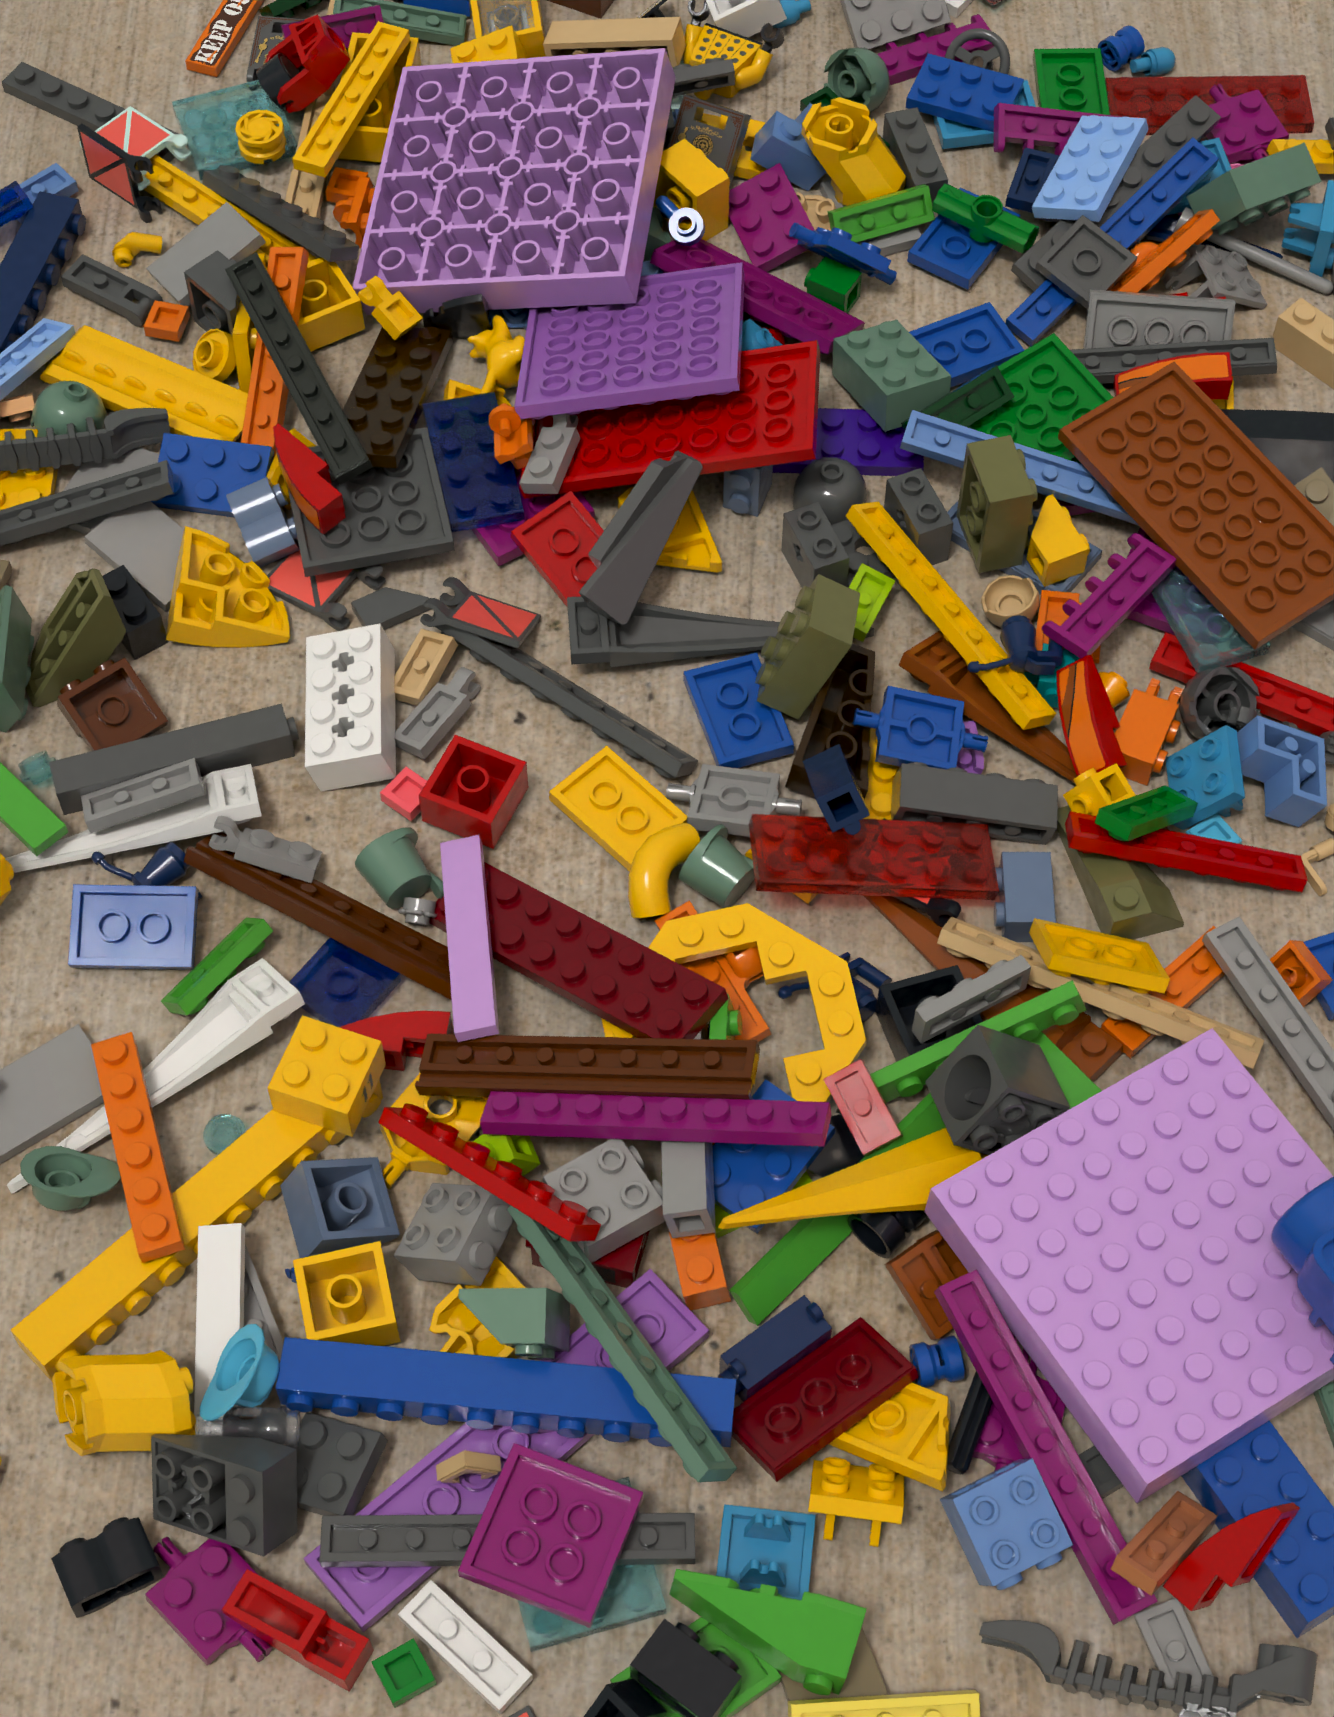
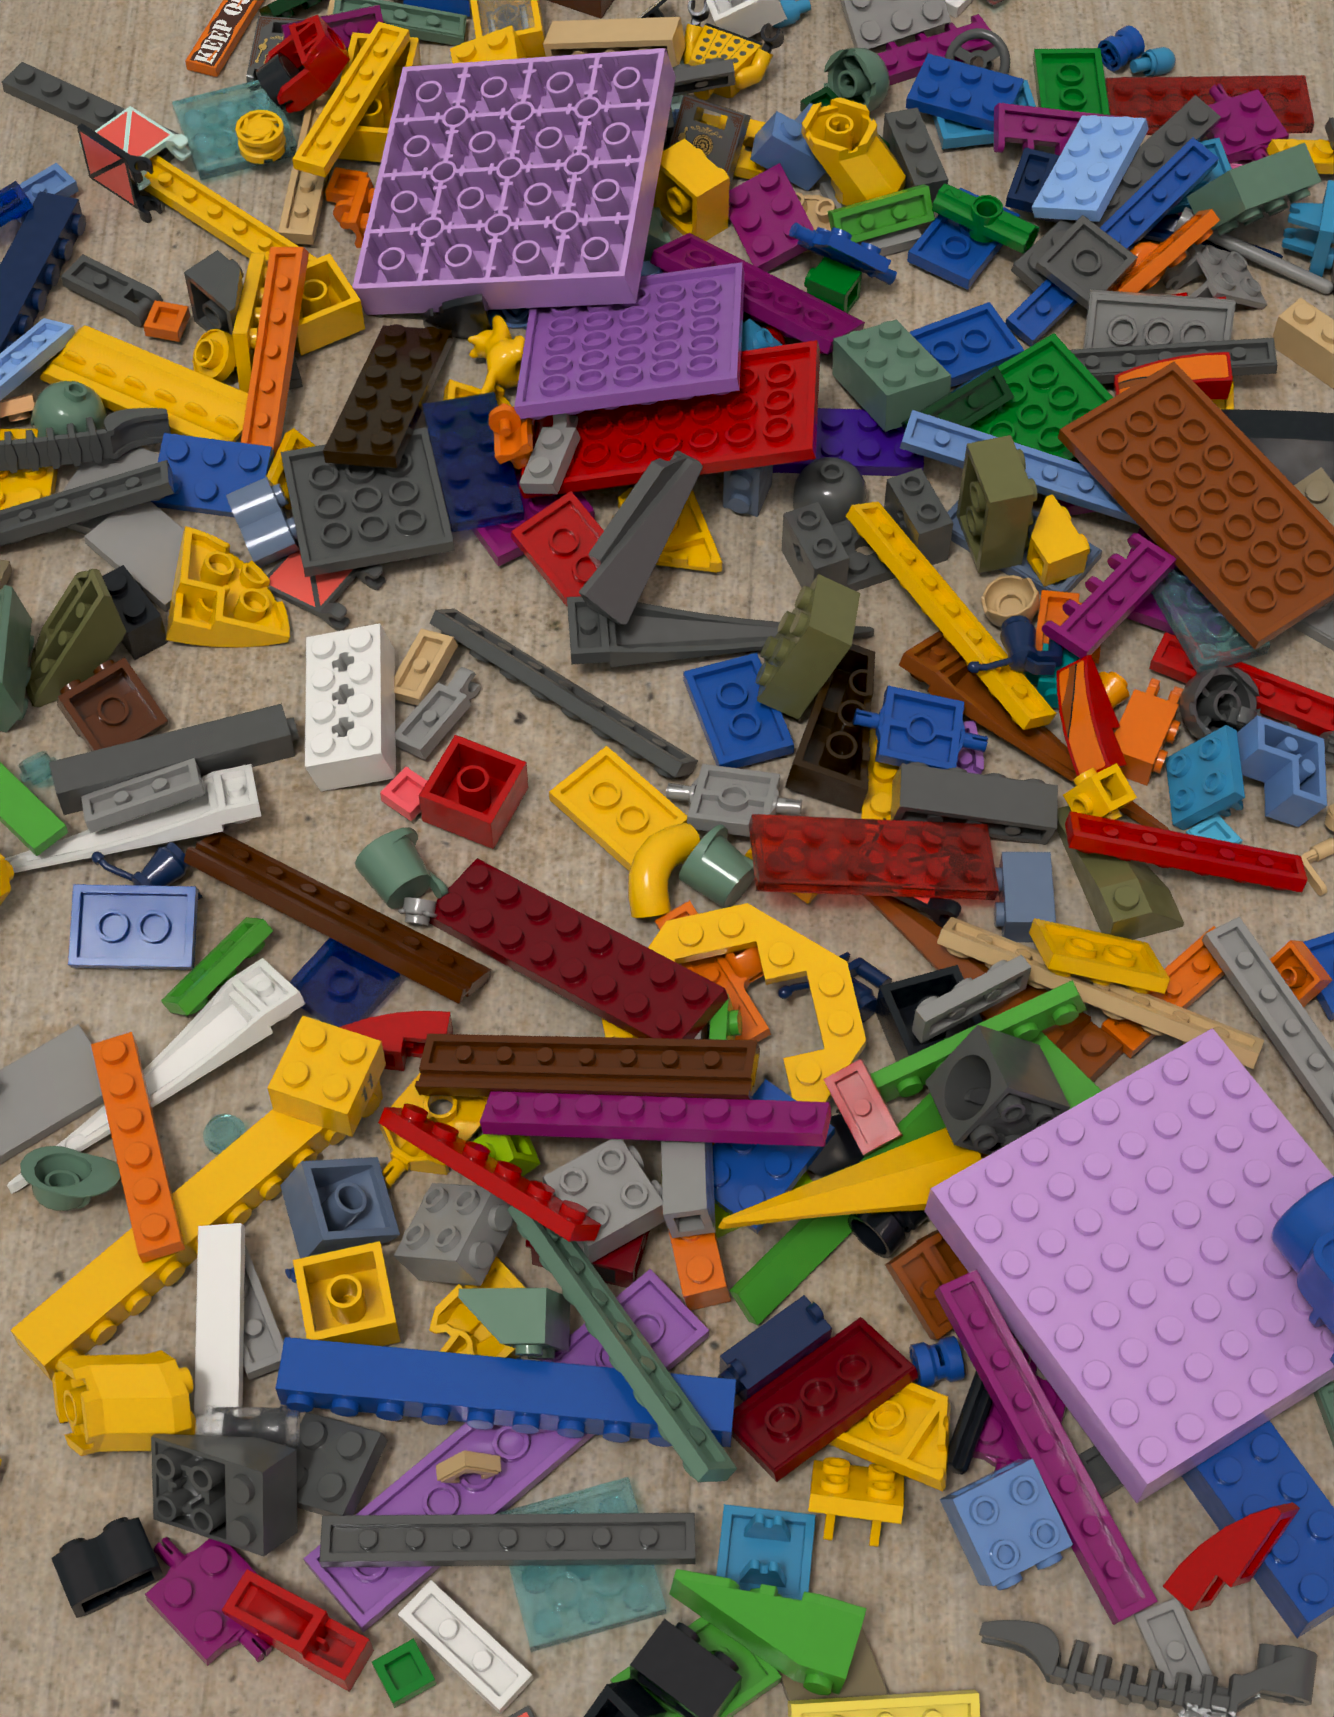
(134, 243): yellow arm -> none
(221, 231): light grey tile -> none
(242, 1374): medium azure piece -> none
(267, 851): light grey plate -> none
(281, 215): dark grey plate -> none
(298, 369): pearl dark grey tile -> none
(308, 481): red slope -> none
(388, 607): dark grey tile -> none
(391, 311): yellow plate -> none
(469, 939): lavender tile -> none
(481, 615): flag -> none
(551, 1535): magenta plate -> none
(676, 216): plate -> none
(836, 790): dark blue brick -> none
(873, 592): lime plate -> none
(1145, 813): green plate -> none
(1164, 1543): nougat plate -> none

